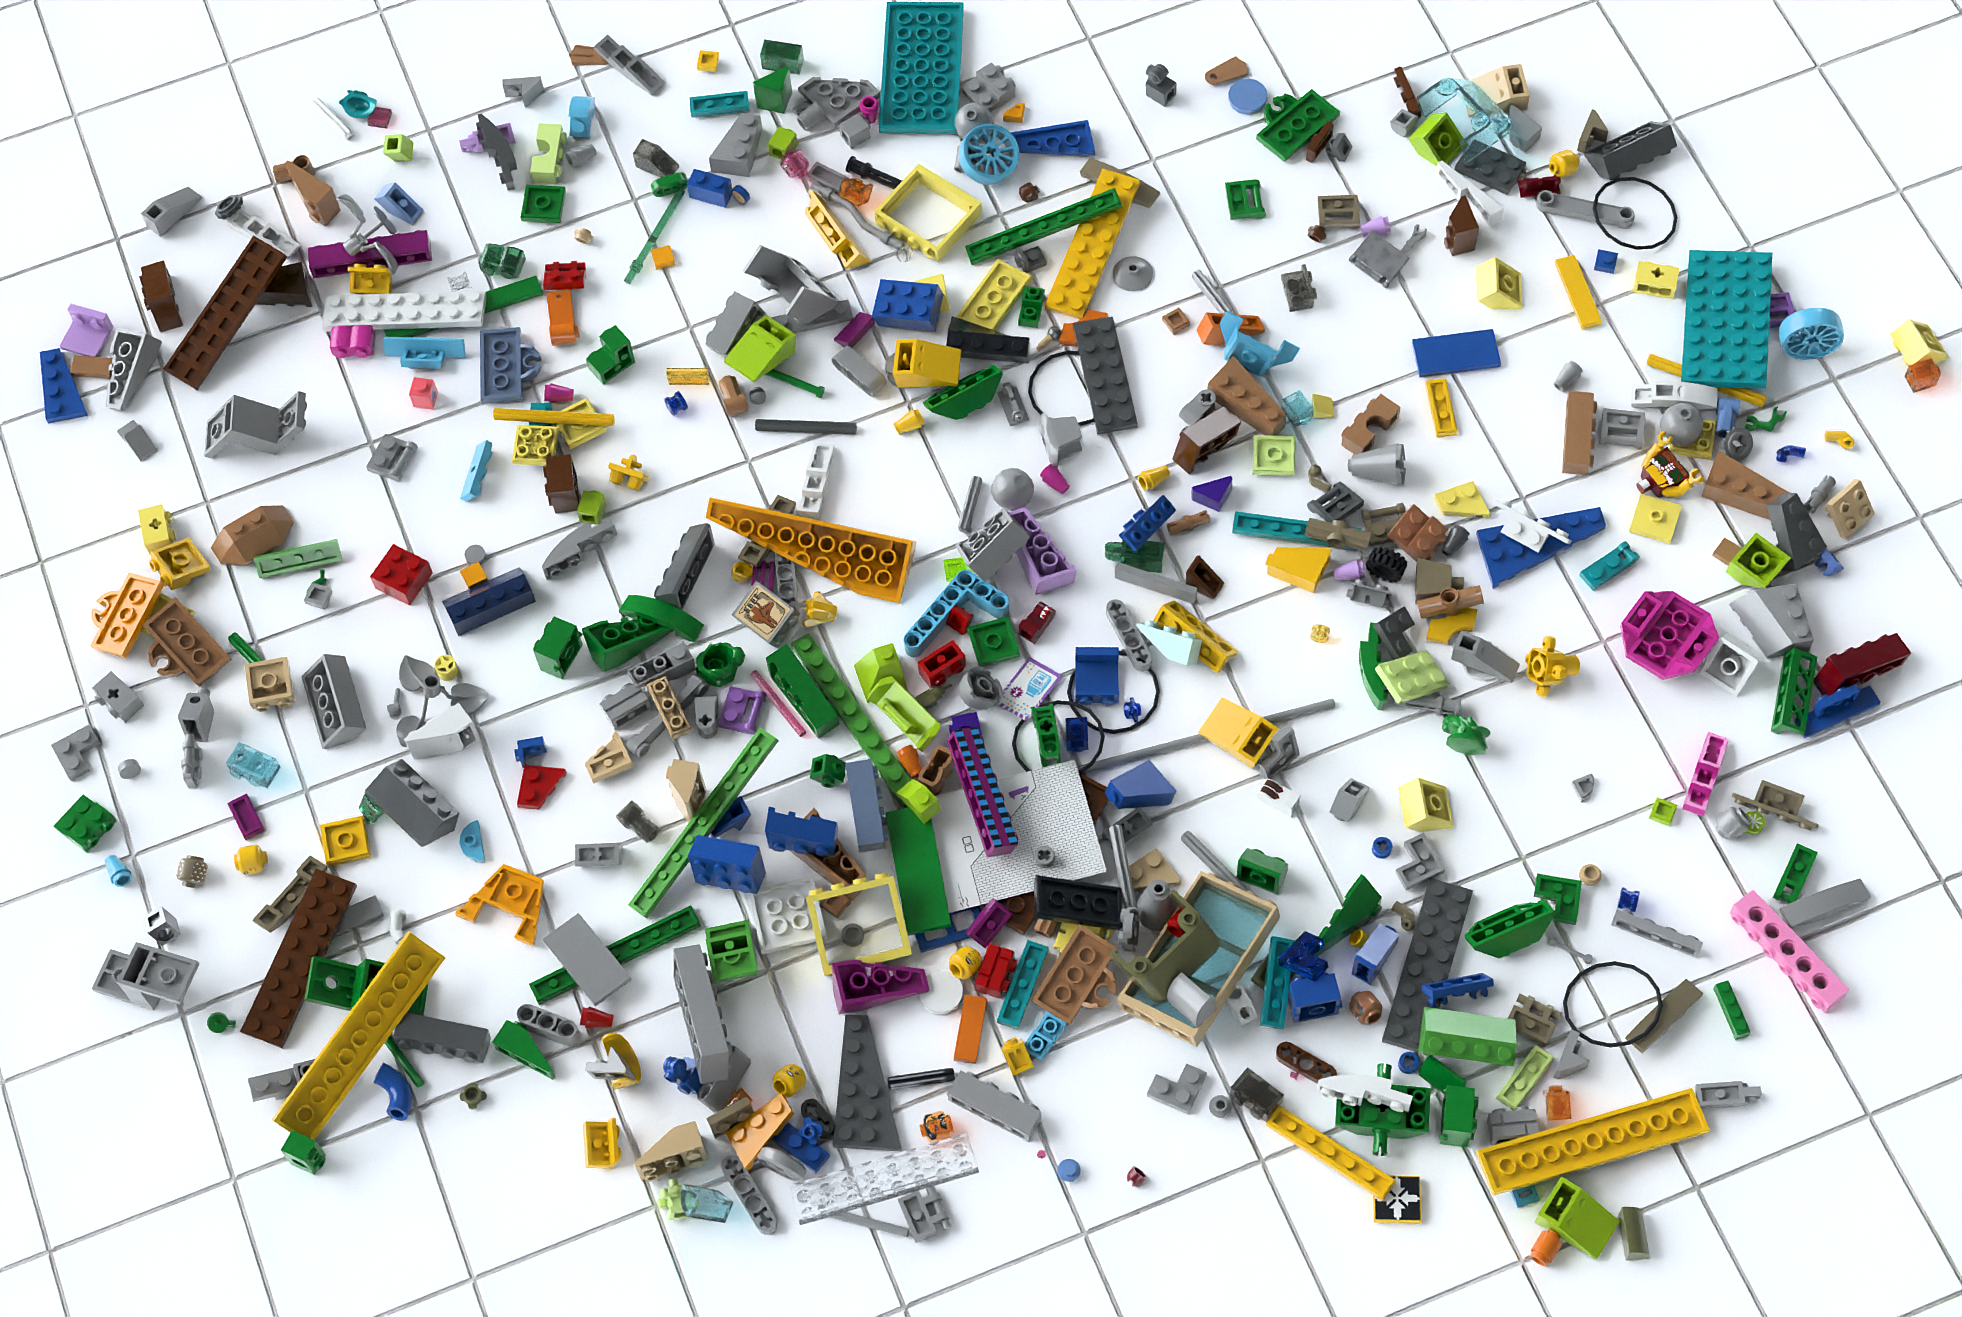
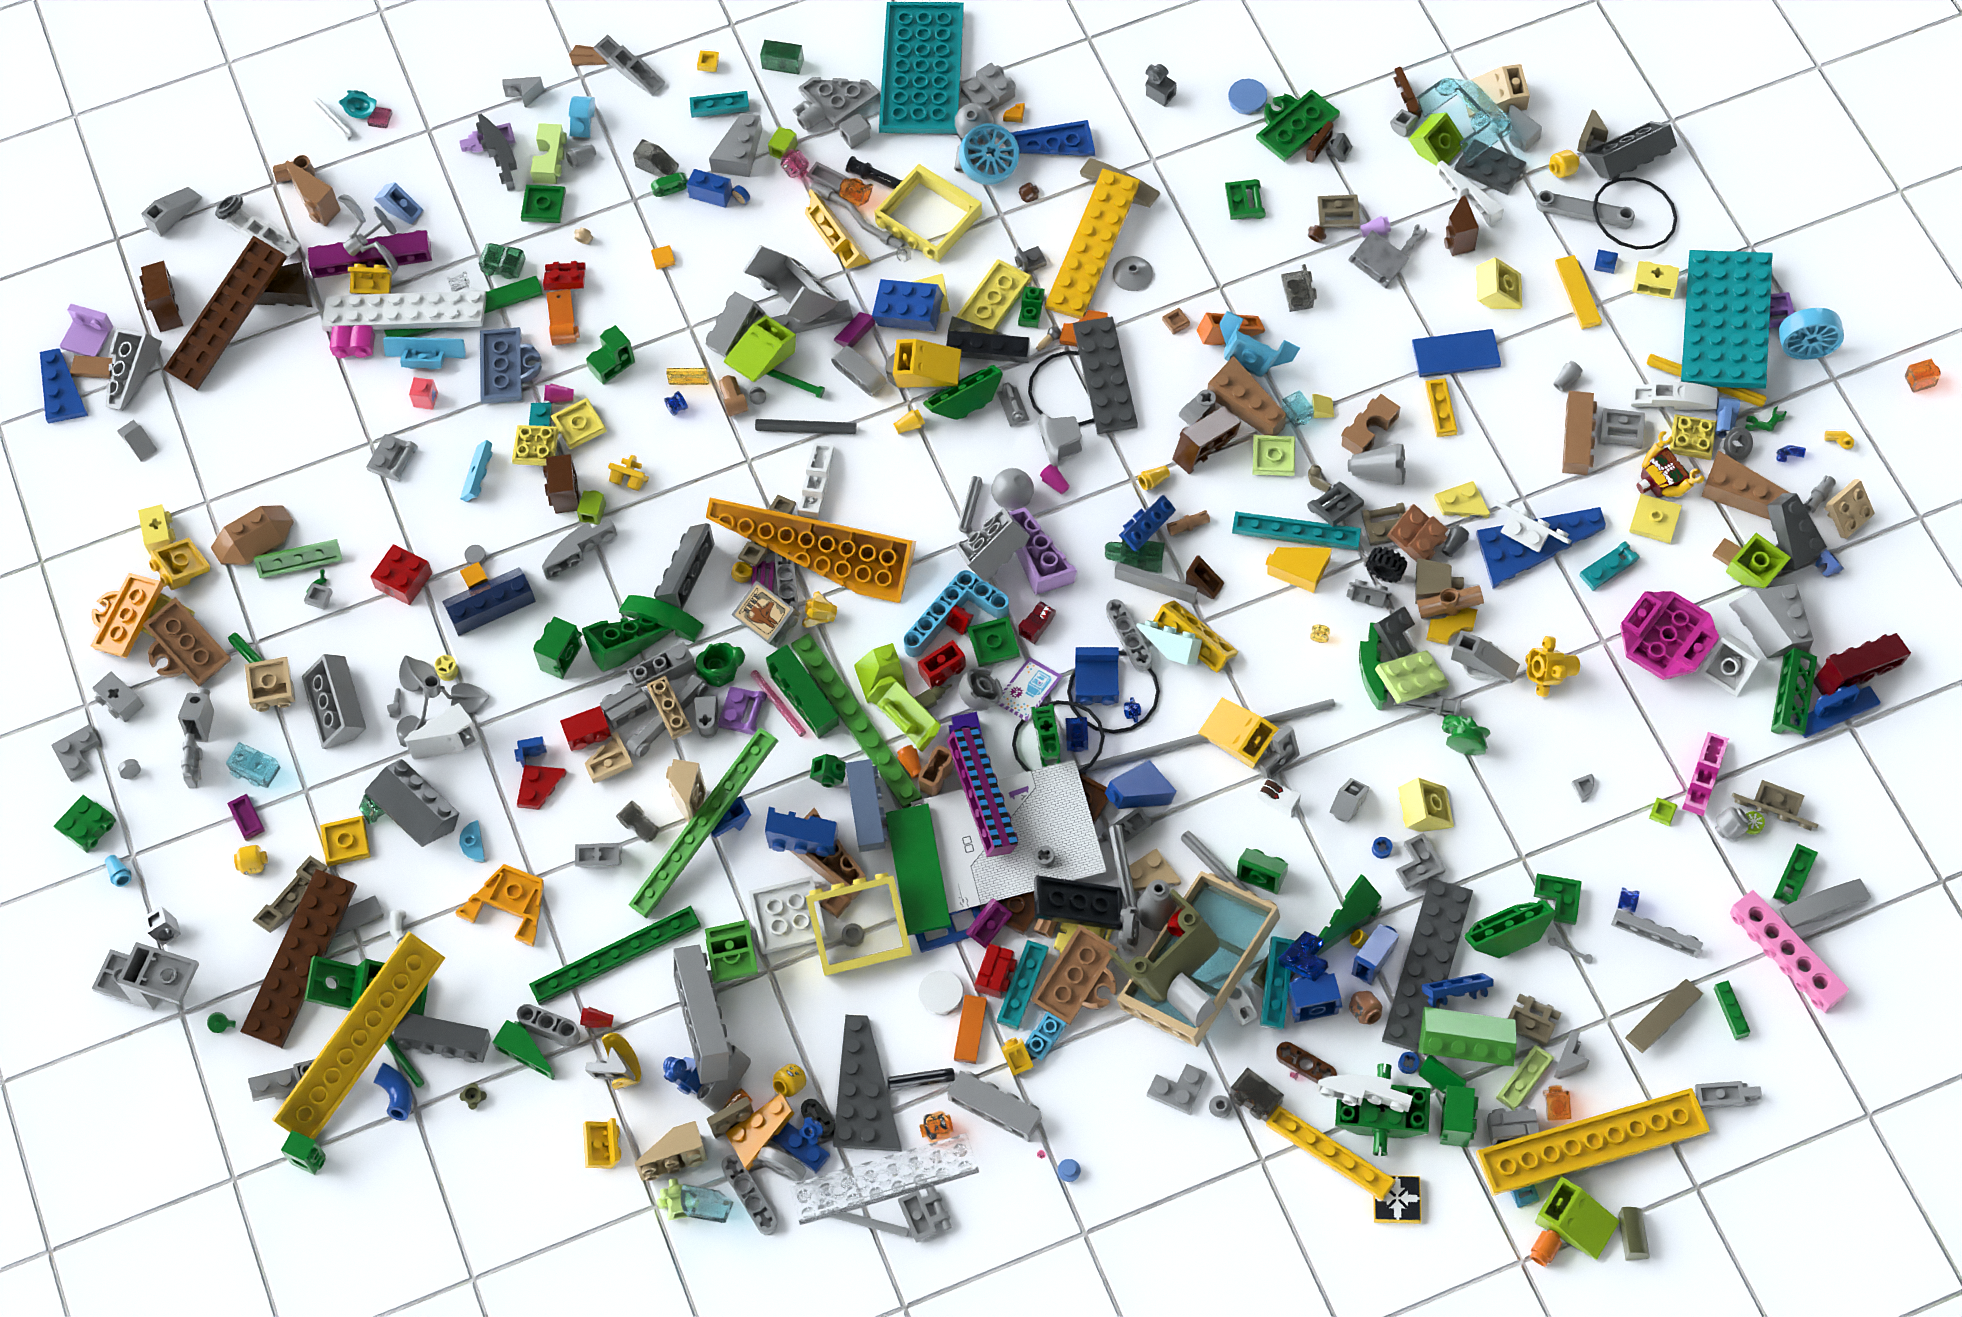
(191, 871): dark tan head -> none
(255, 424): light grey bracket -> none
(398, 147): lime brick -> none
(553, 417): yellow axle -> none
(585, 728): none -> red brick
(587, 959): light grey tile -> none
(637, 264): clear green bar -> none
(727, 864): blue brick -> none
(773, 91): green slope -> none
(869, 108): dark pink cone -> none
(869, 985): magenta wedge -> none
(919, 800): lime slope -> none
(953, 567): clear neon green tile -> none
(965, 962): yellow head -> none
(1043, 226): green tile -> none
(1136, 1176): hinge -> none
(1210, 292): axle -> none
(1213, 493): dark purple slope -> none
(1227, 71): medium nougat piece -> none
(1338, 534): dark tan piece -> none
(1350, 571): lavender cone -> none
(1407, 916): dark tan arm -> none
(1533, 186): dark red hinge -> none
(1590, 875): tan plate -> none
(1617, 1044): black piece -> none
(1682, 423): light grey cylinder -> none
(1917, 343): light yellow slope -> none

